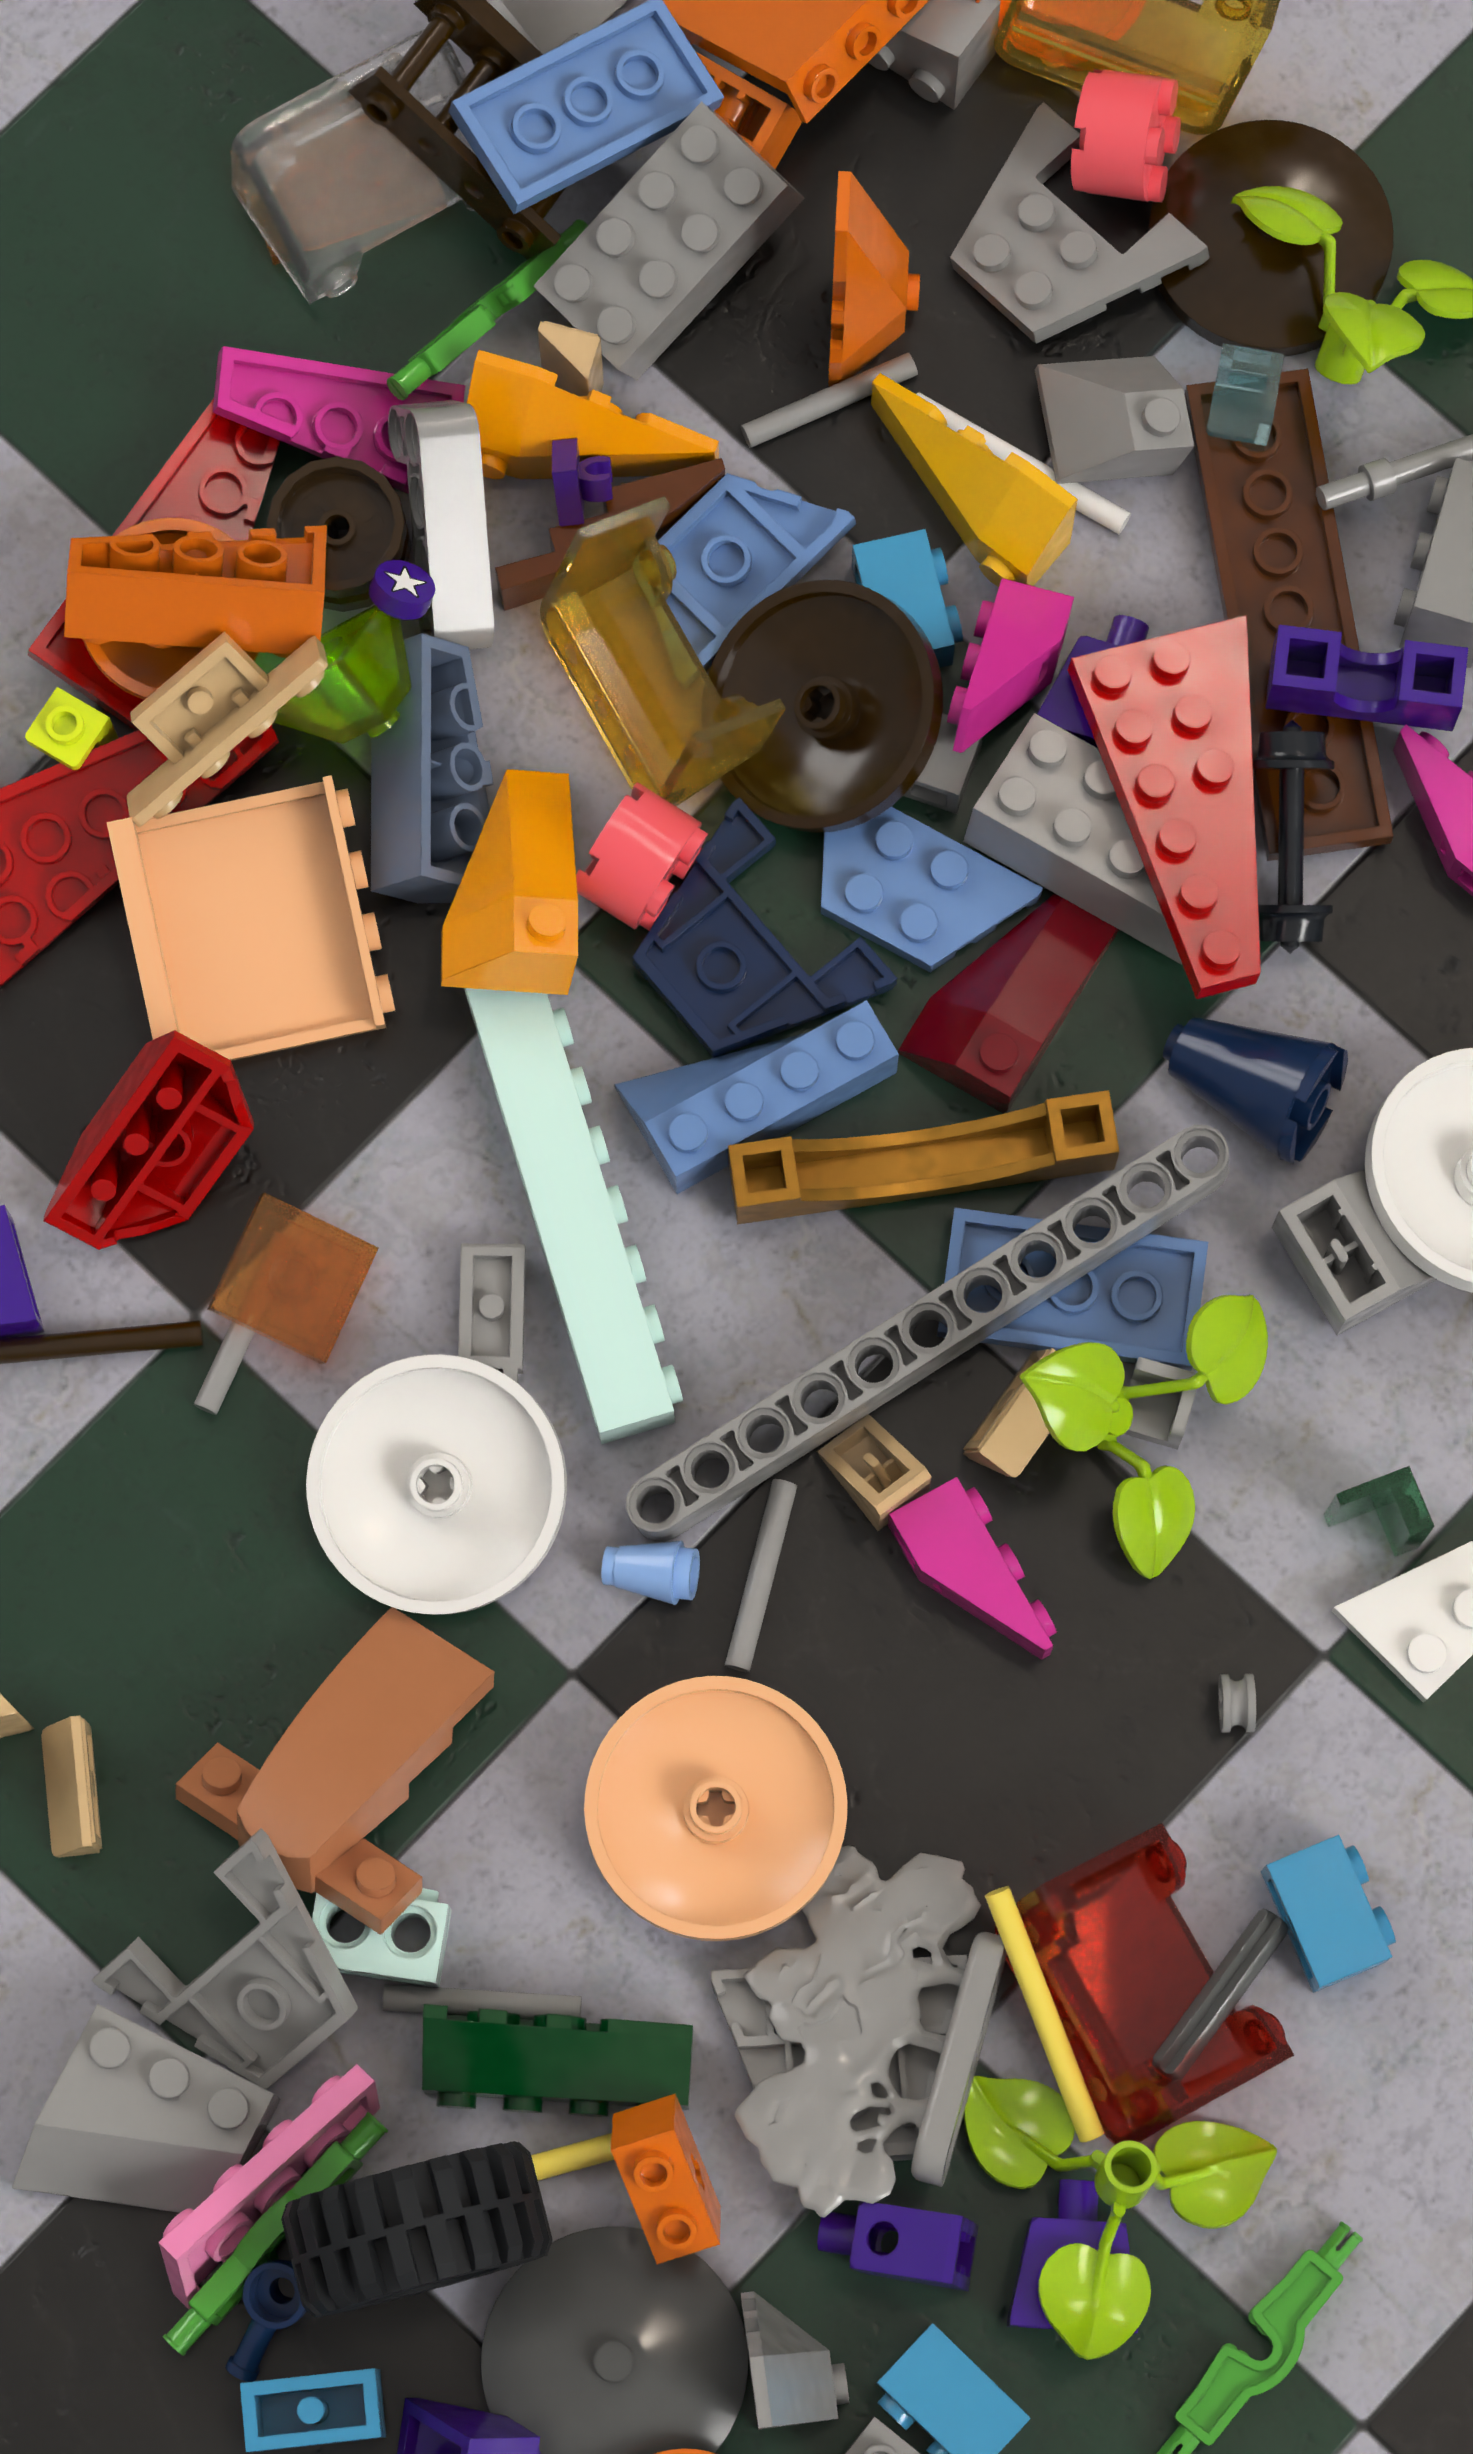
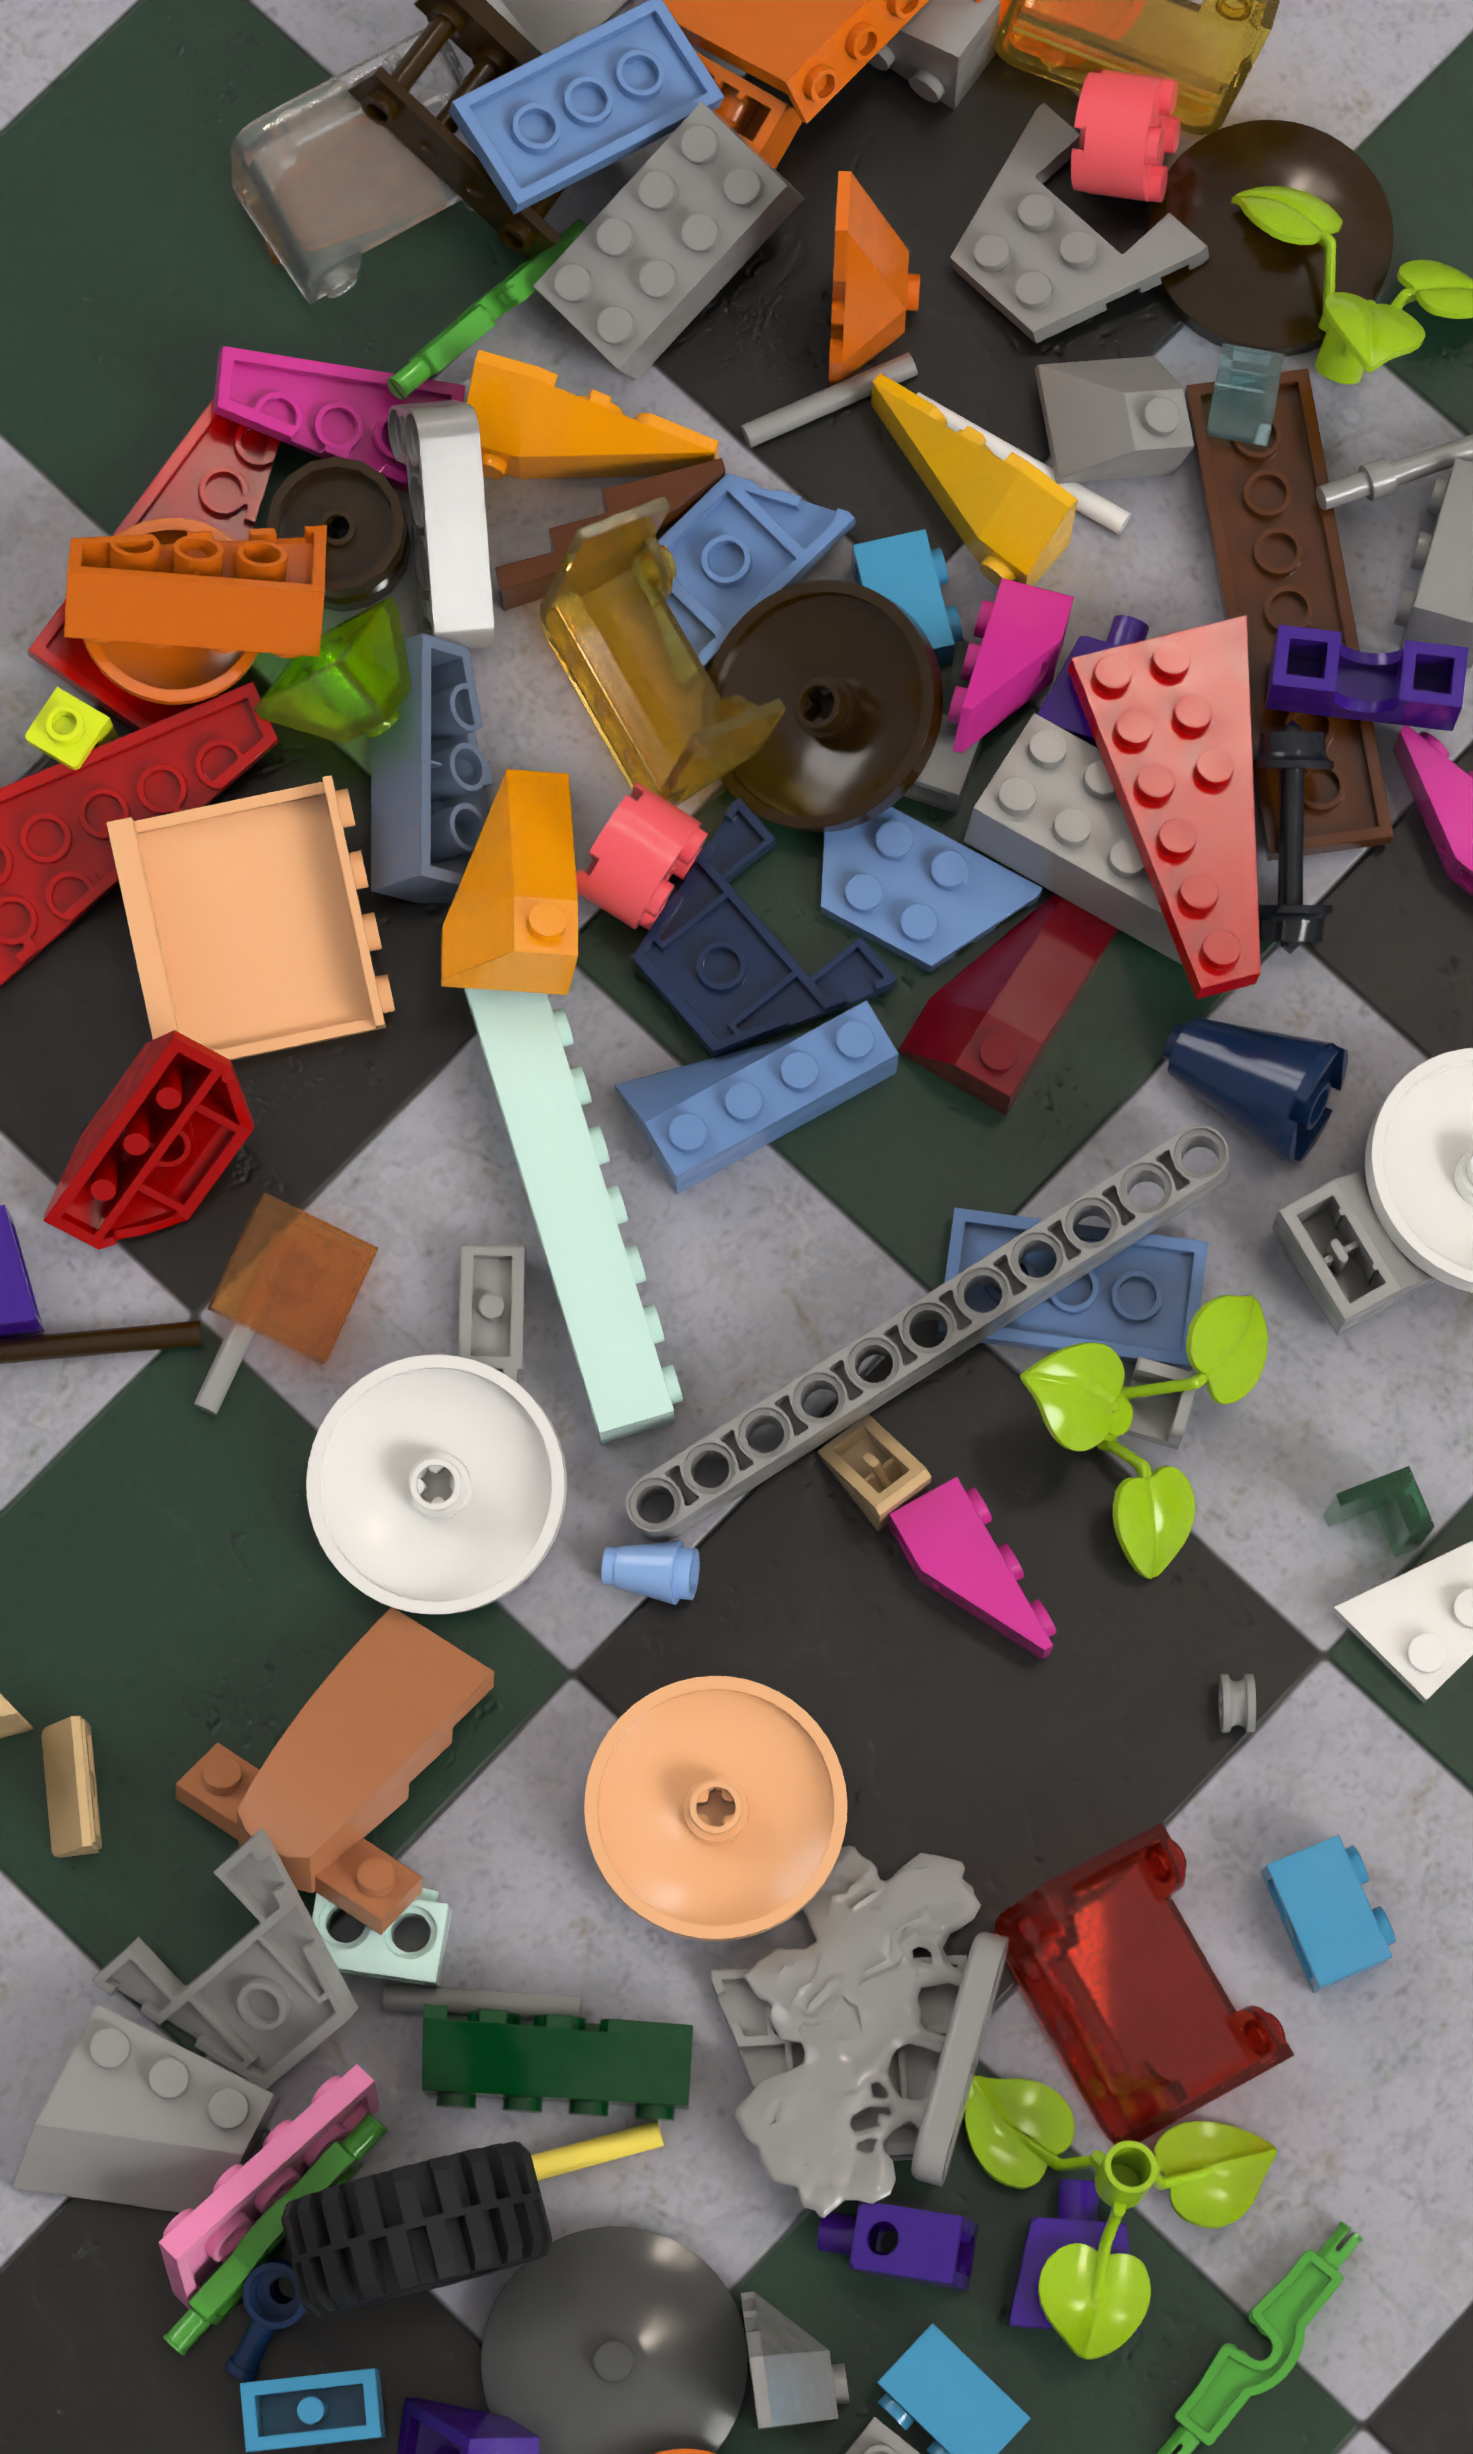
(211, 710): tan bracket -> none
(402, 589): dark purple tile -> none
(573, 356): tan slope -> none
(578, 480): dark purple tile -> none
(666, 2179): orange brick -> none
(761, 1575): light grey bar -> none
(1011, 1428): tan slope -> none
(1016, 1147): pearl gold arch -> none
(1044, 2014): light yellow bar -> none
(1220, 1995): dark grey axle -> none

